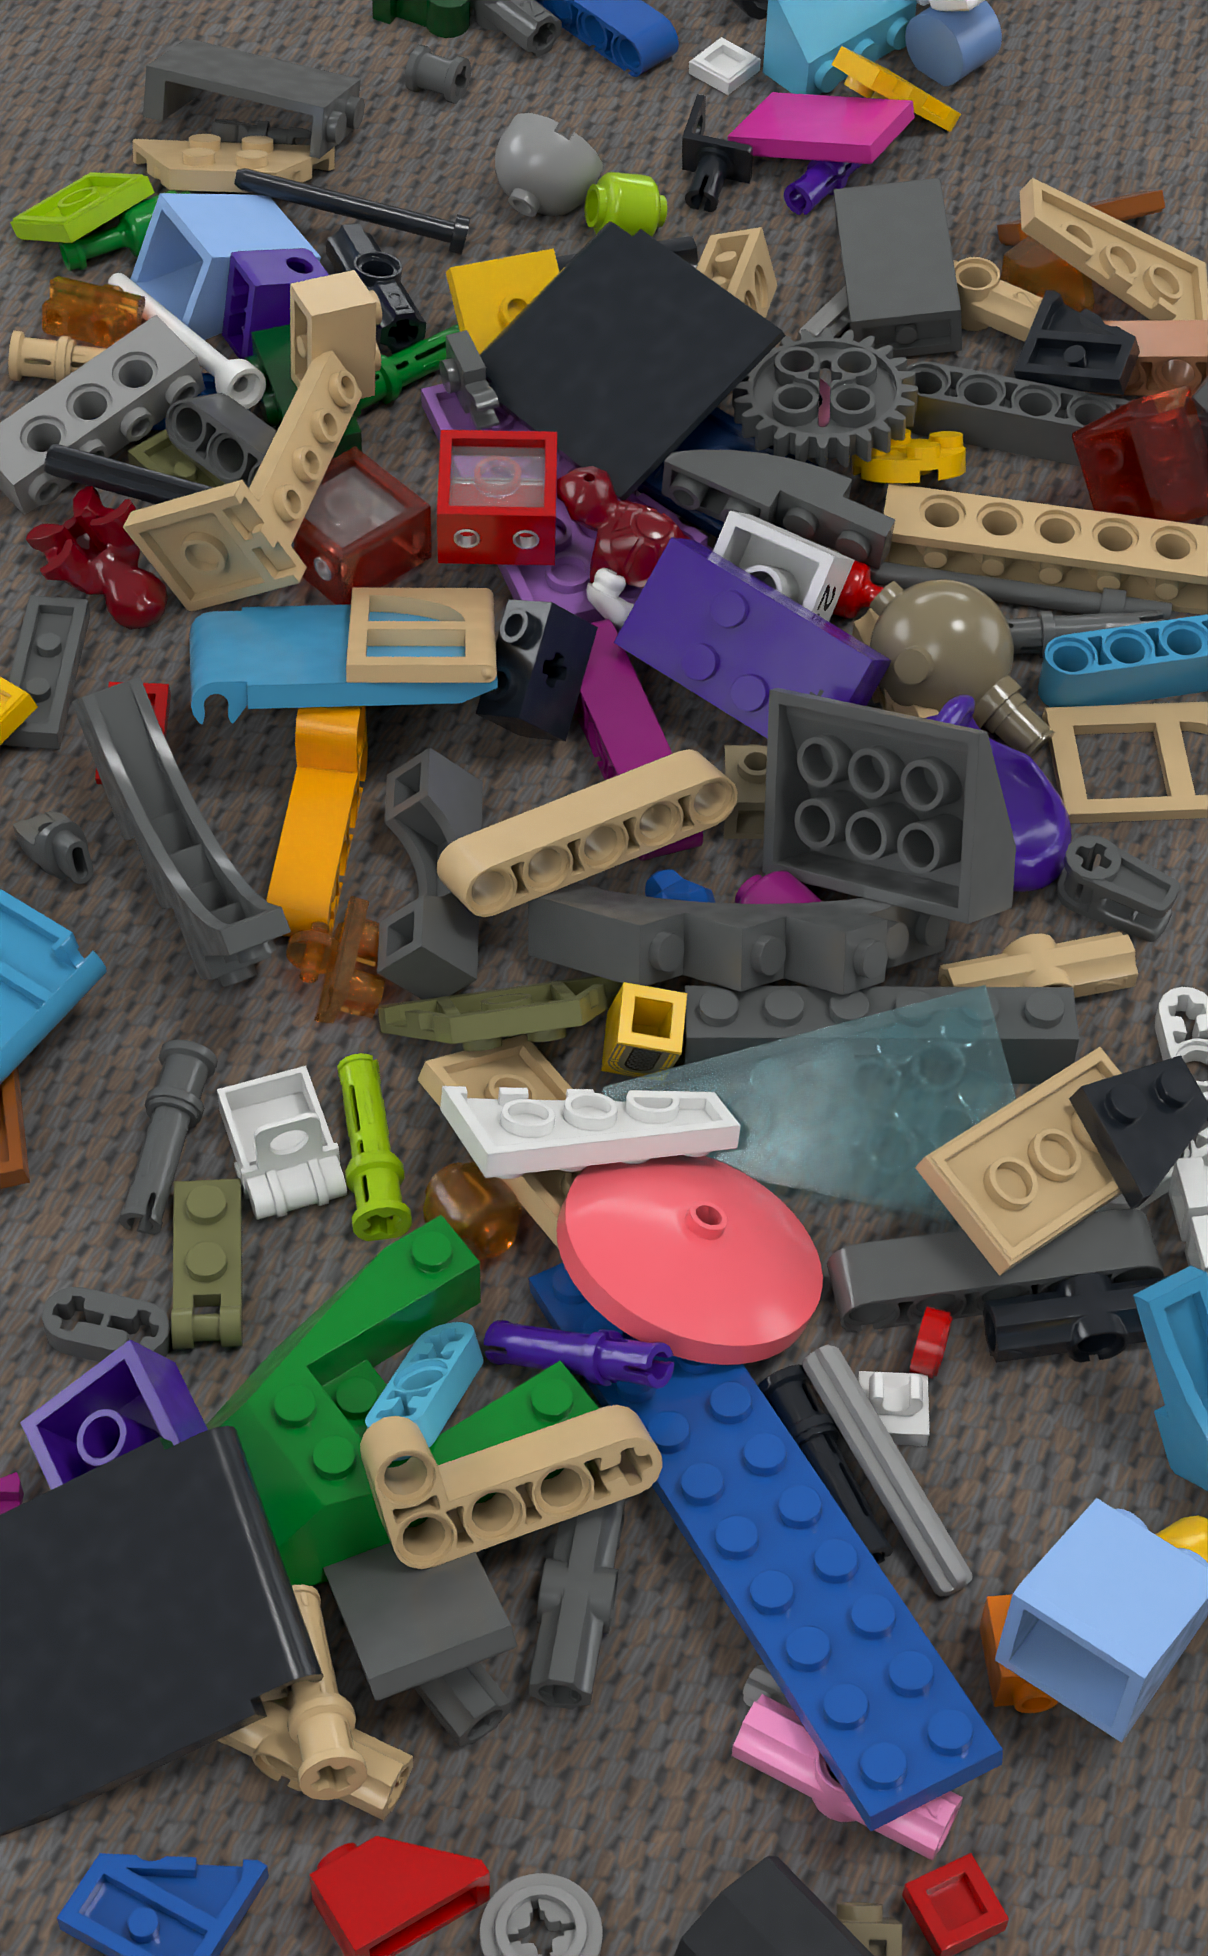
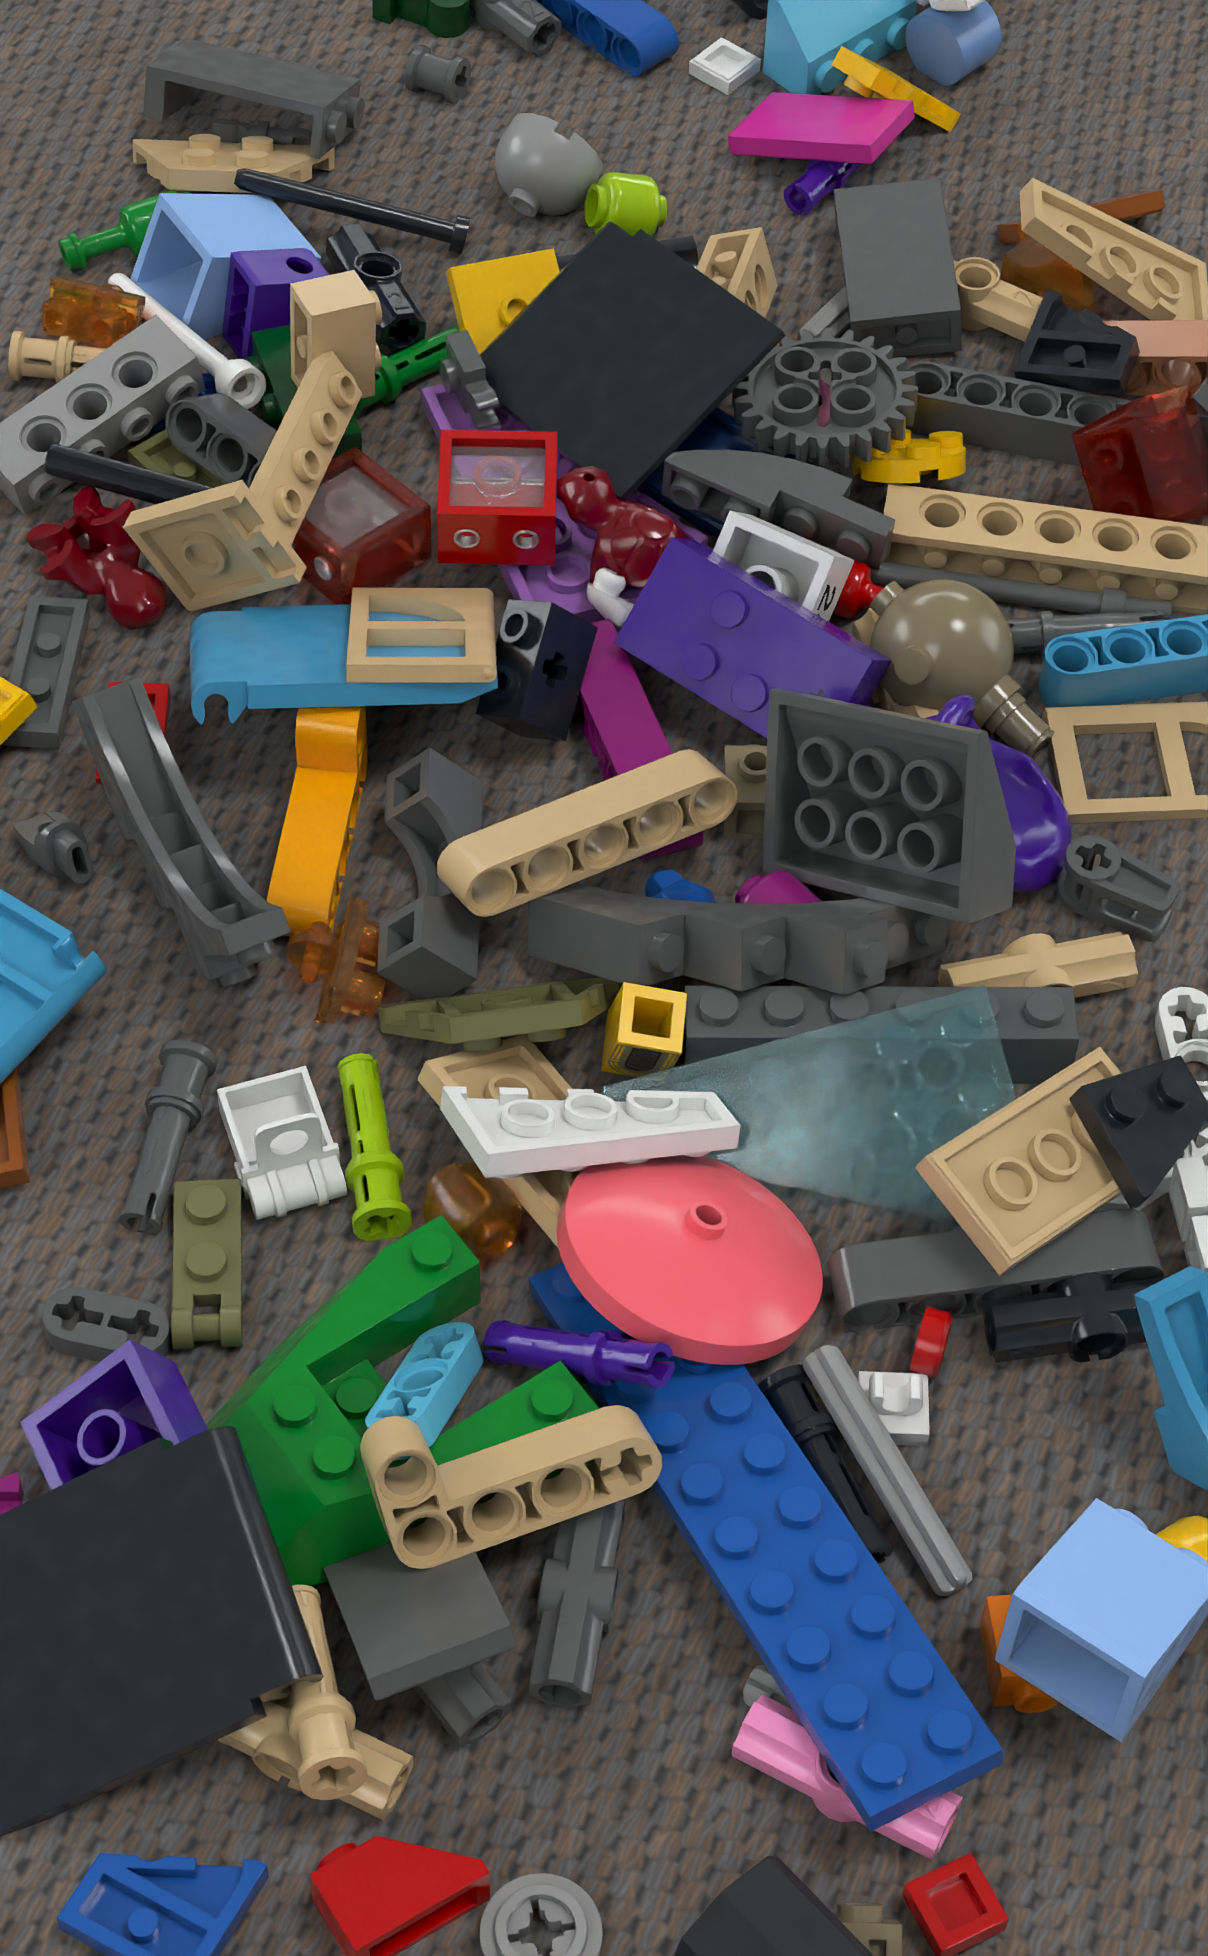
(81, 207): lime tile -> none
(711, 160): black bracket -> none

